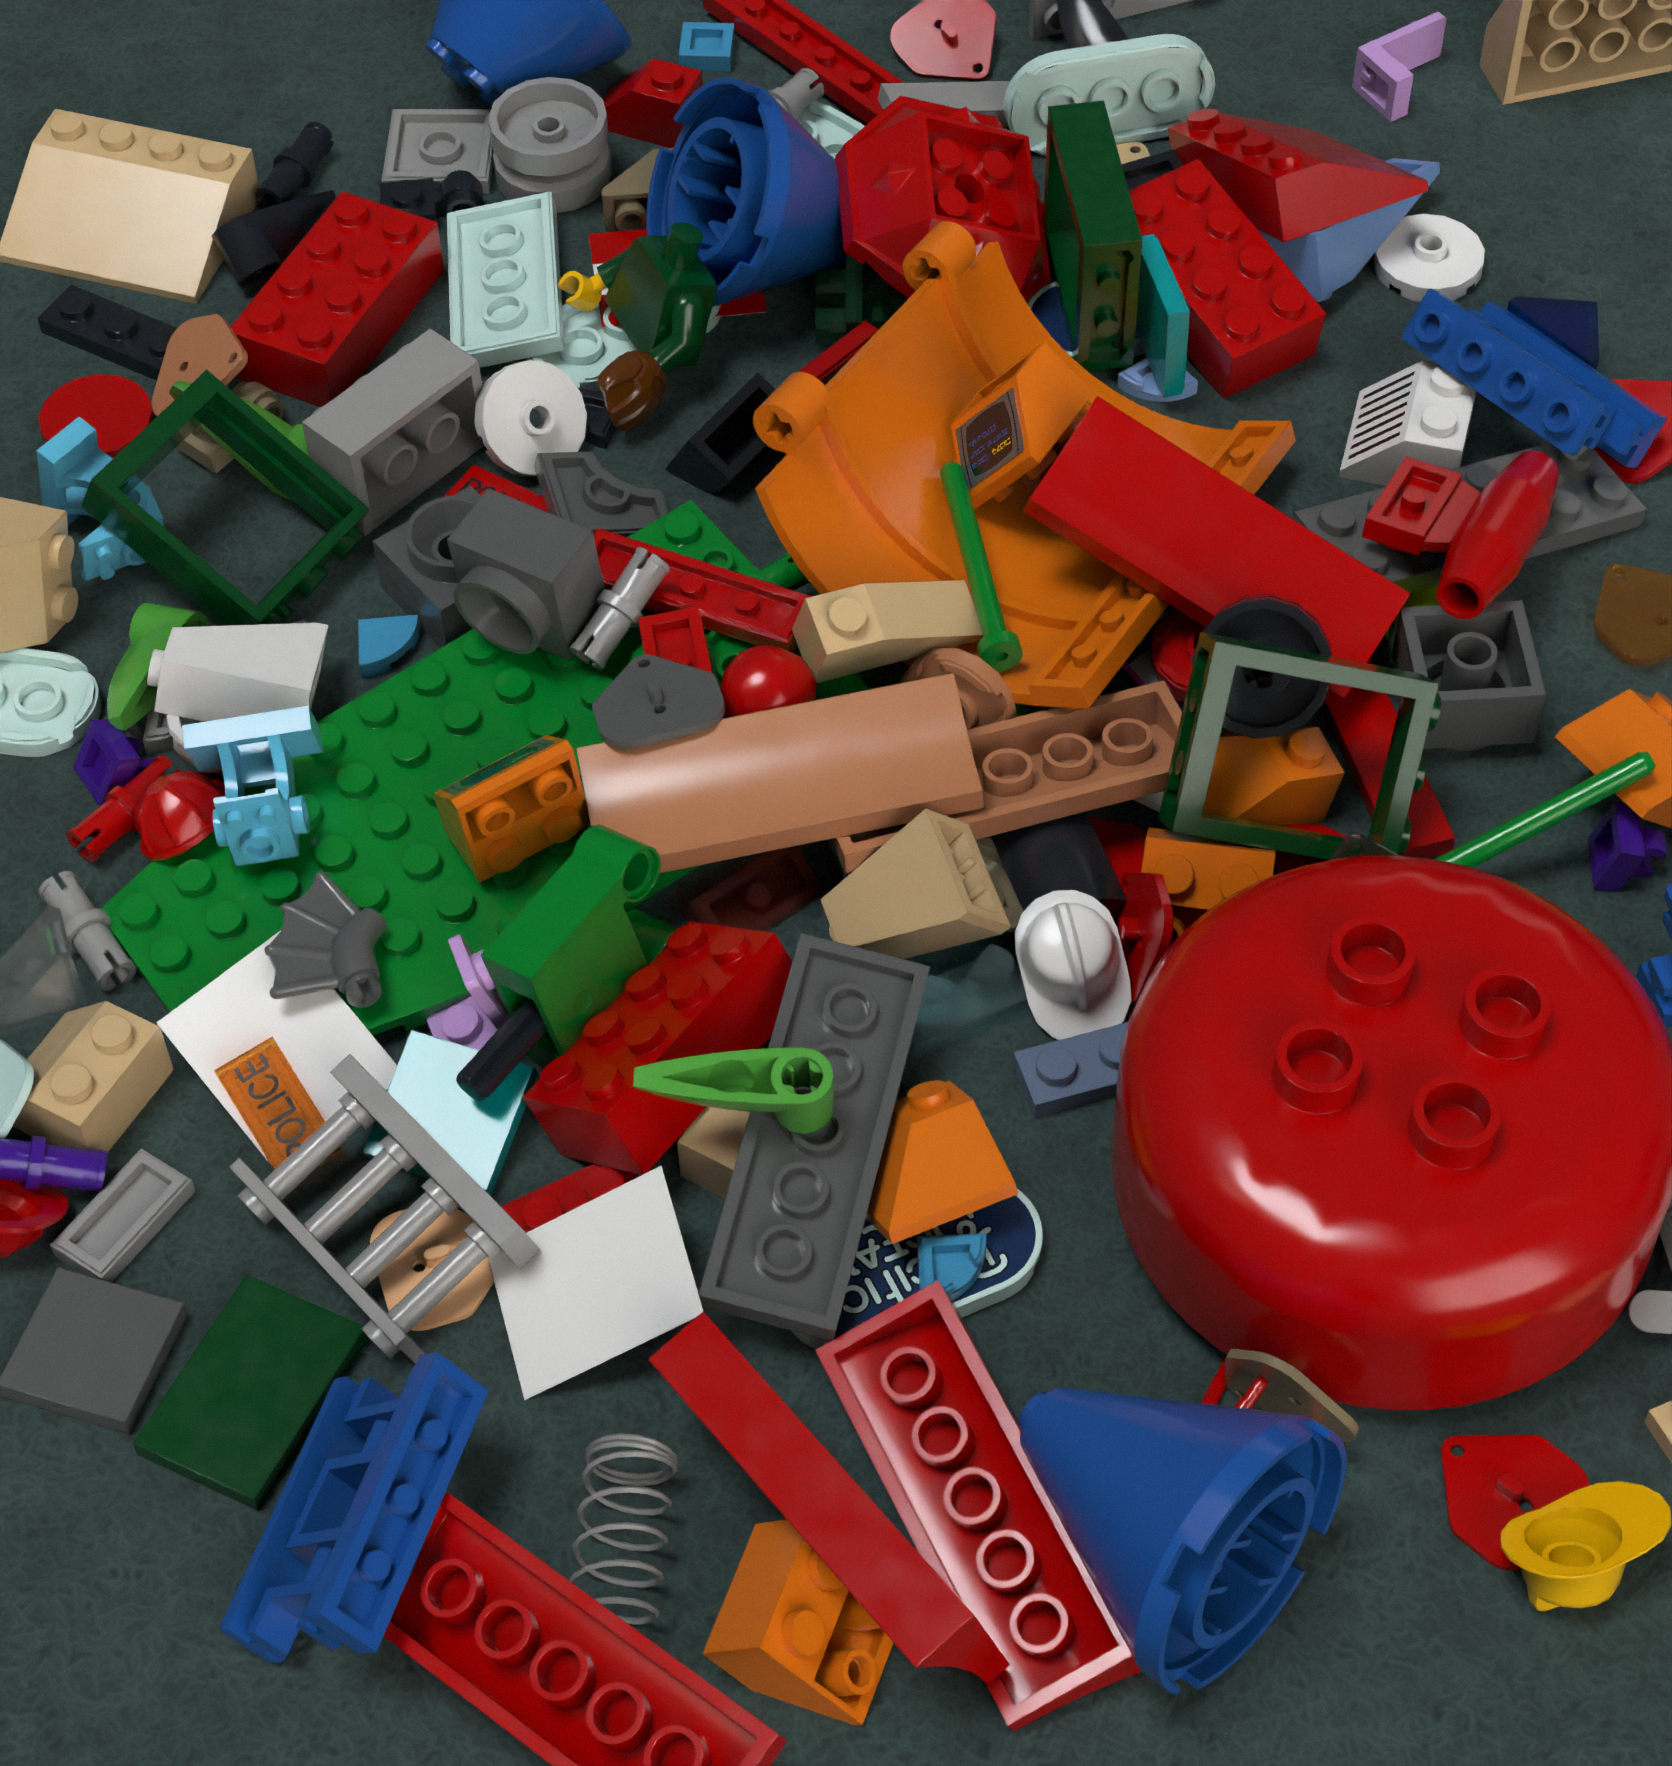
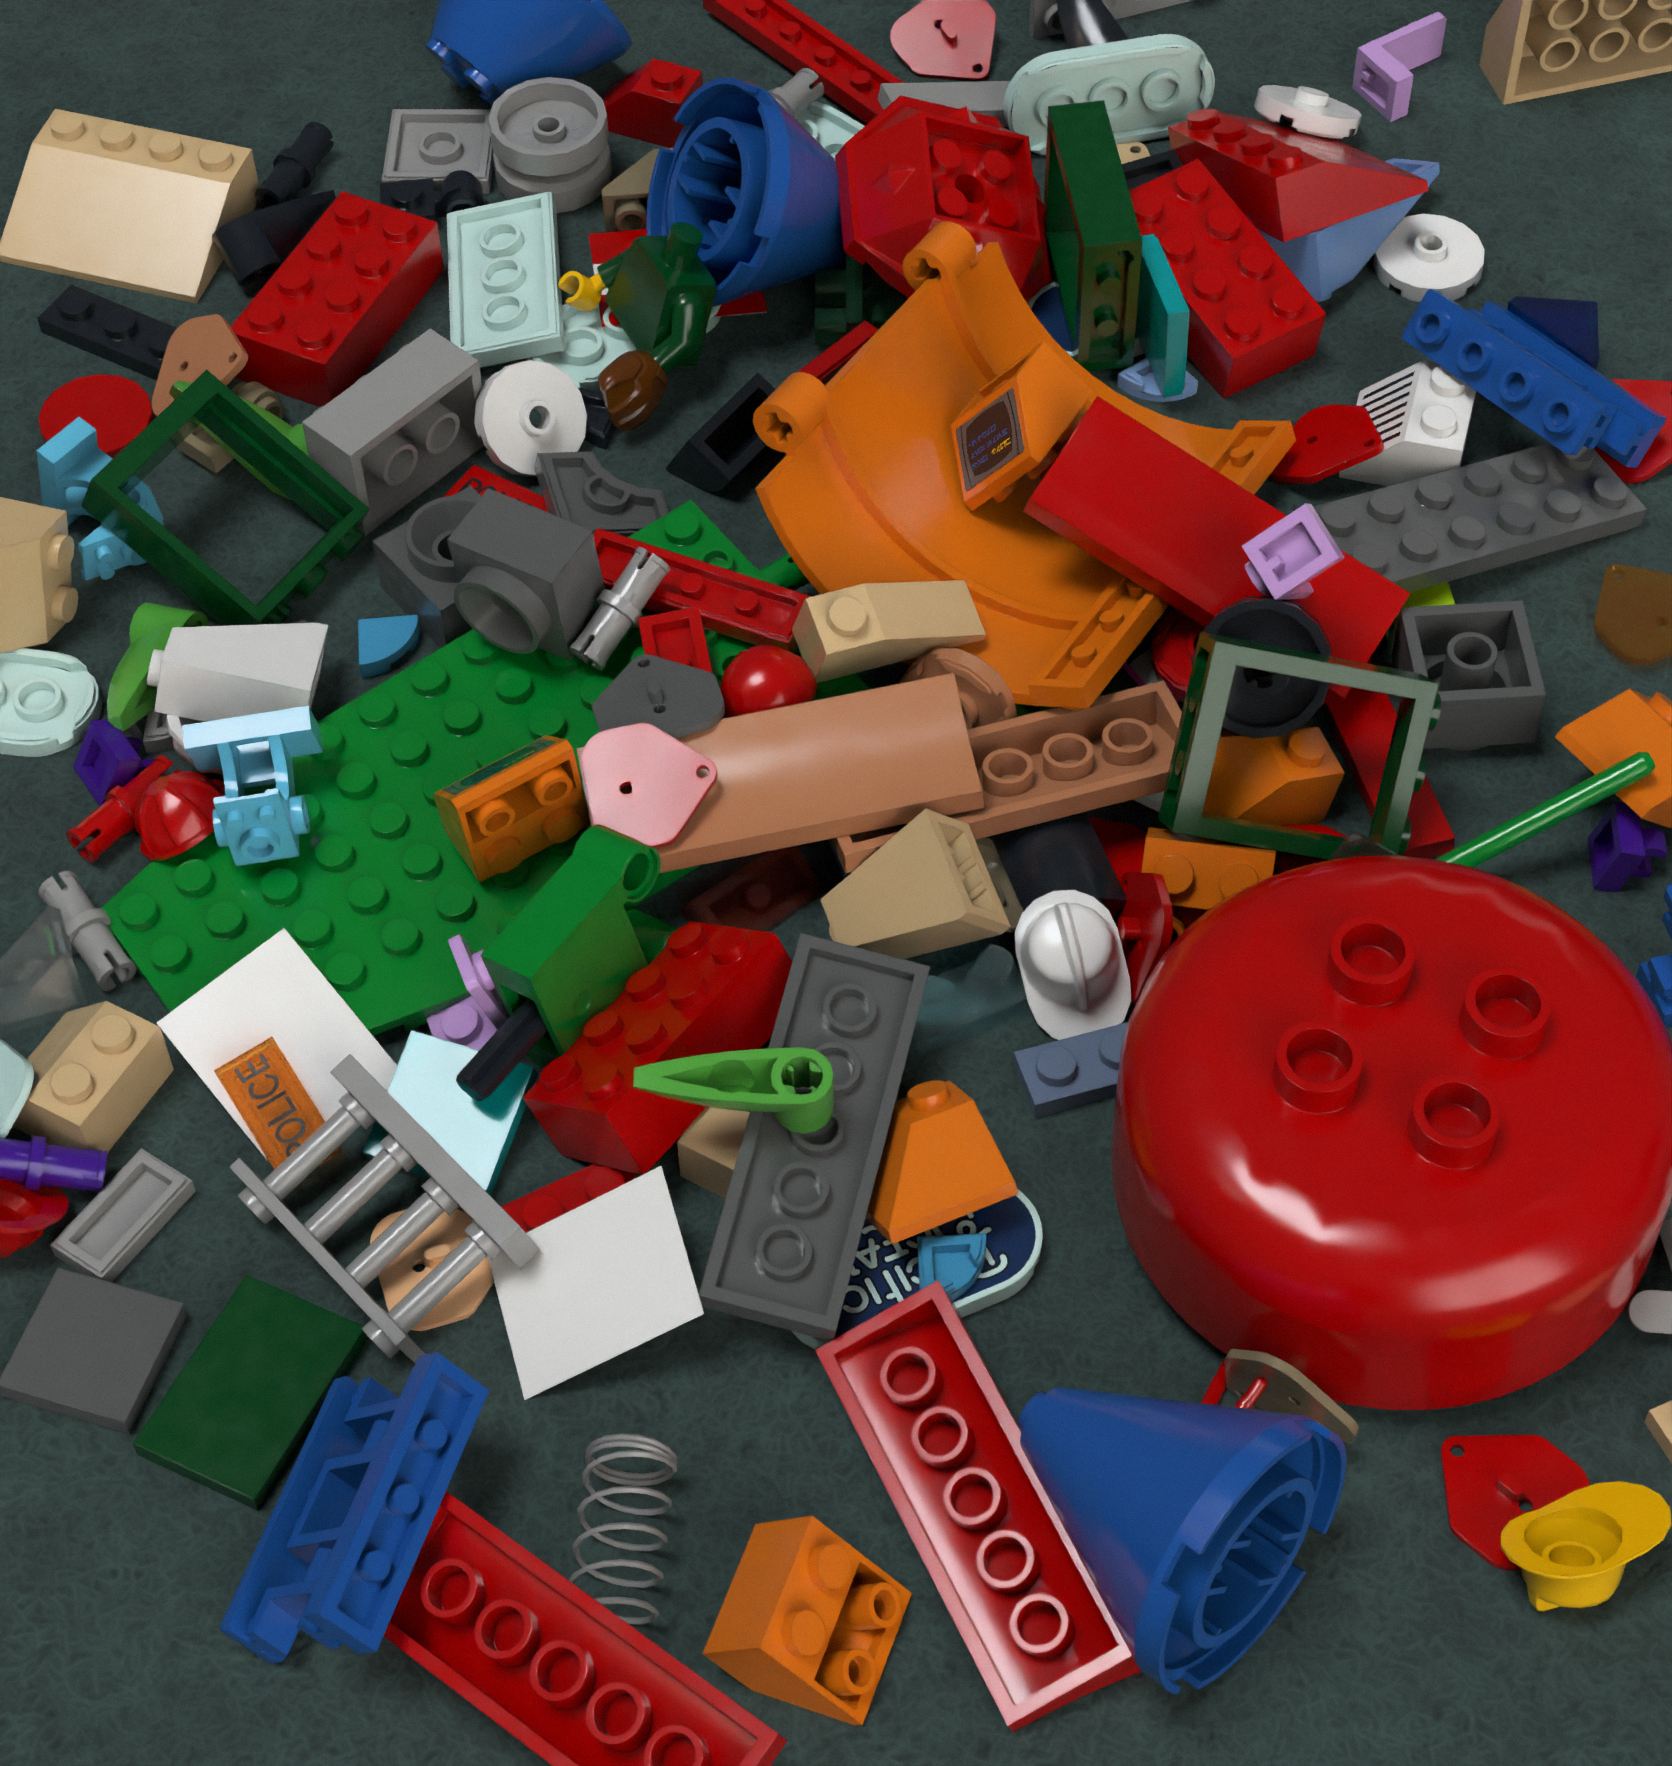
(327, 946): dark grey arm -> none
(662, 781): none -> piece
(707, 46): dark azure tile -> none
(825, 1504): red arch -> none
(998, 646): green bar -> none
(1291, 555): none -> lavender bracket
(1308, 110): none -> white plate
(1328, 443): none -> red piece
(1481, 531): red plate -> none

